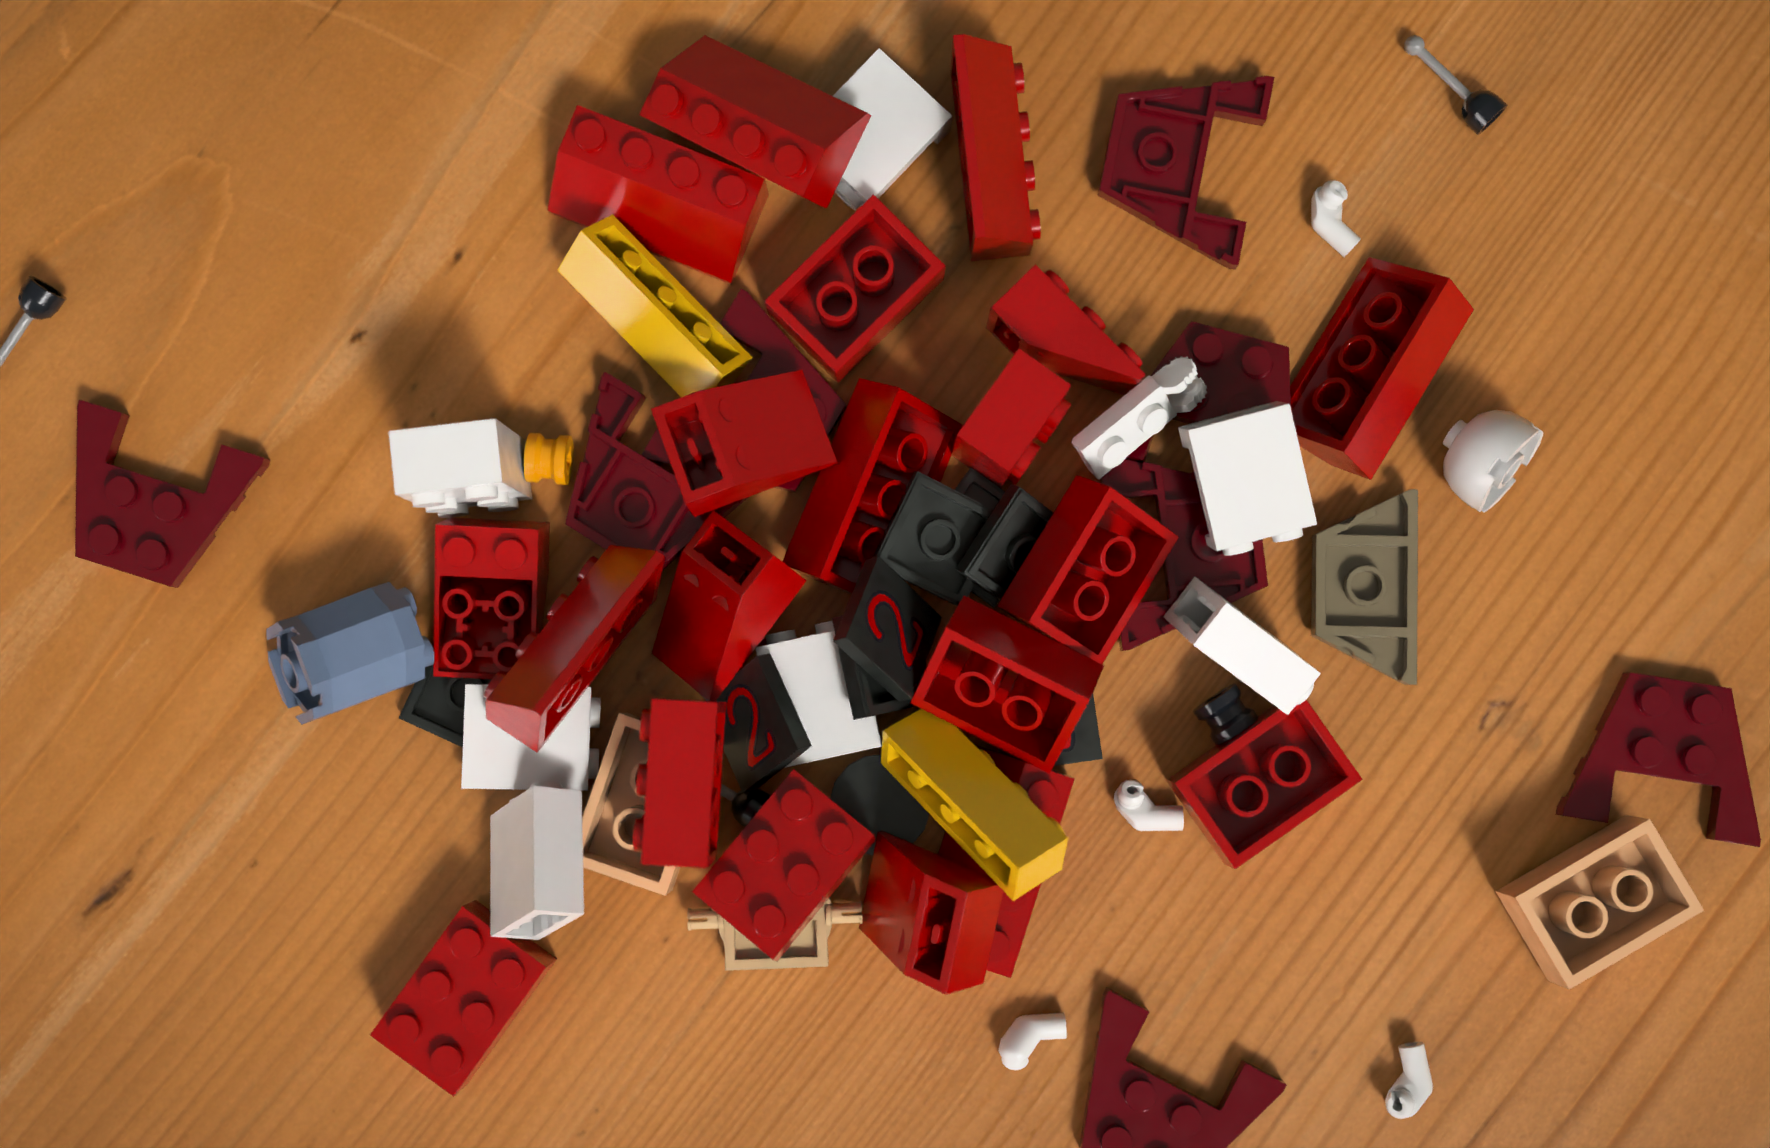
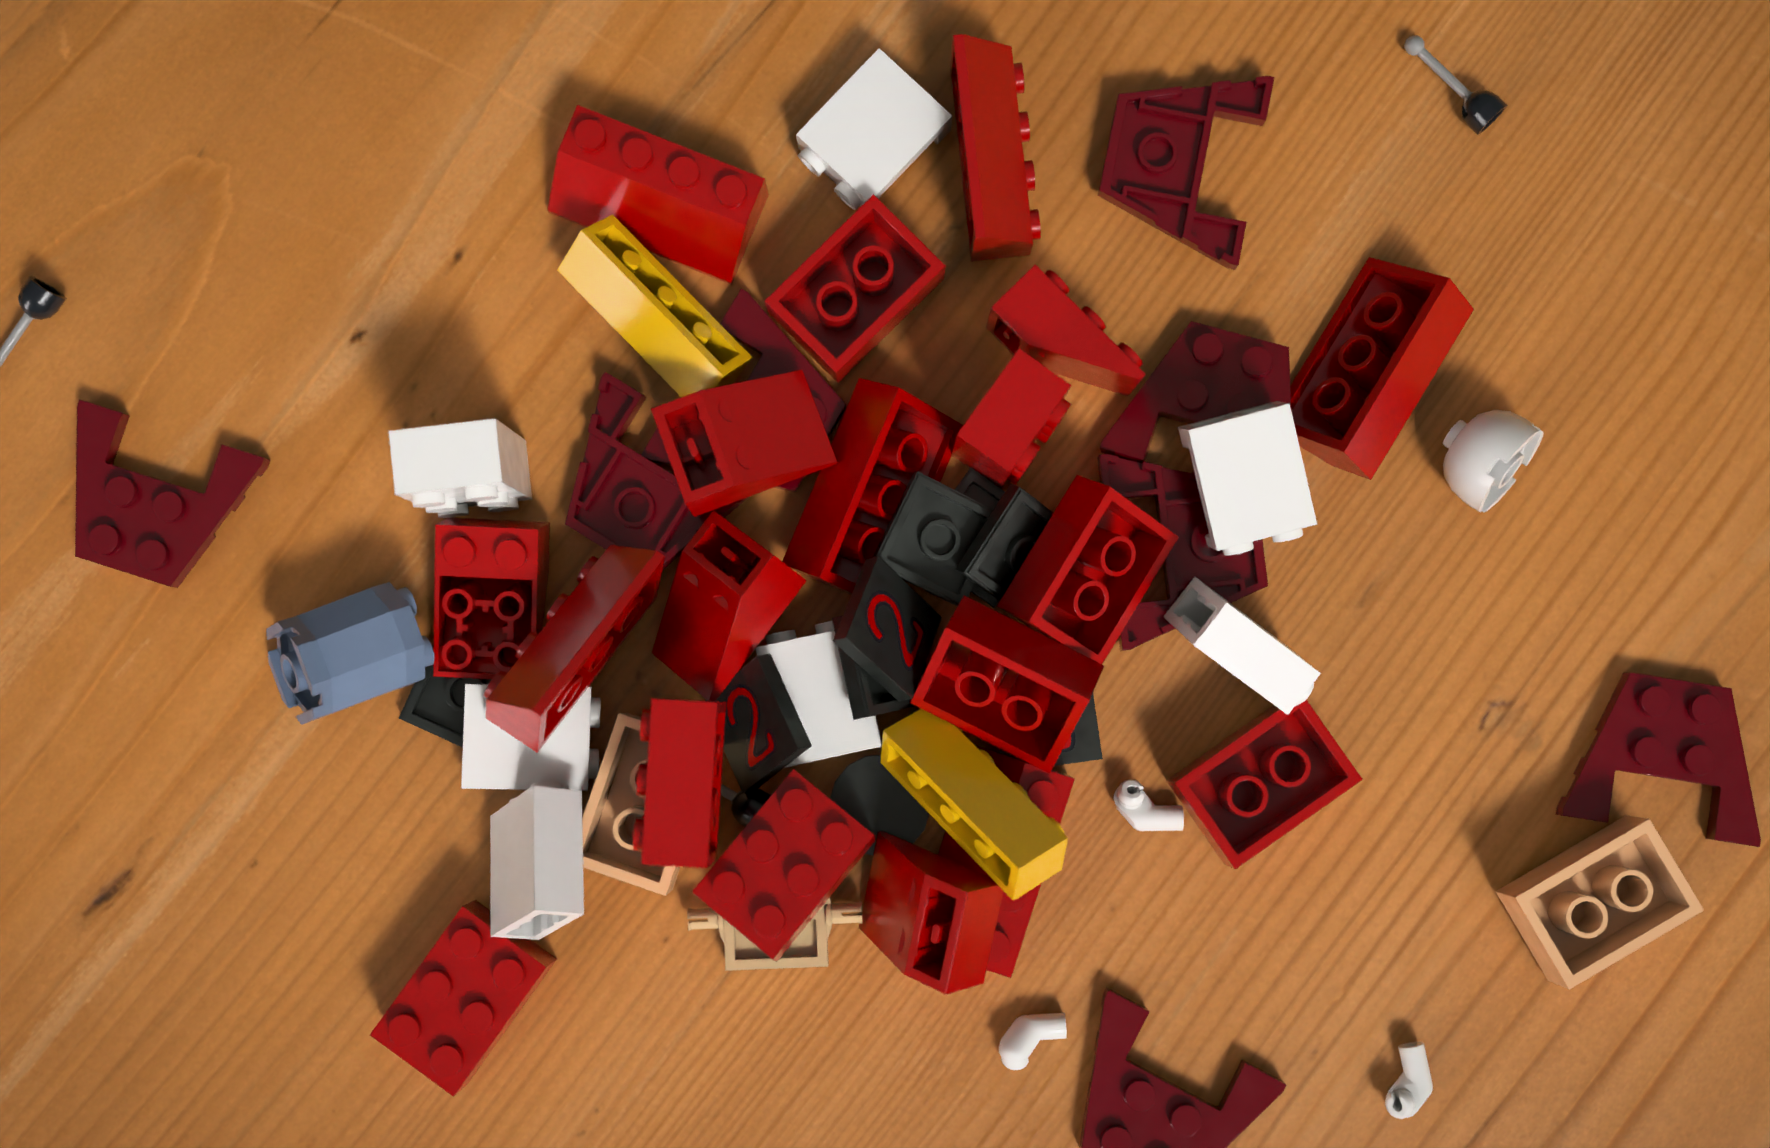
(548, 458): light orange wheel -> none
(757, 118): red slope -> none
(1139, 415): white hinge -> none
(1225, 714): black wheel -> none
(1327, 217): white arm -> none
(1369, 587): dark tan wing -> none

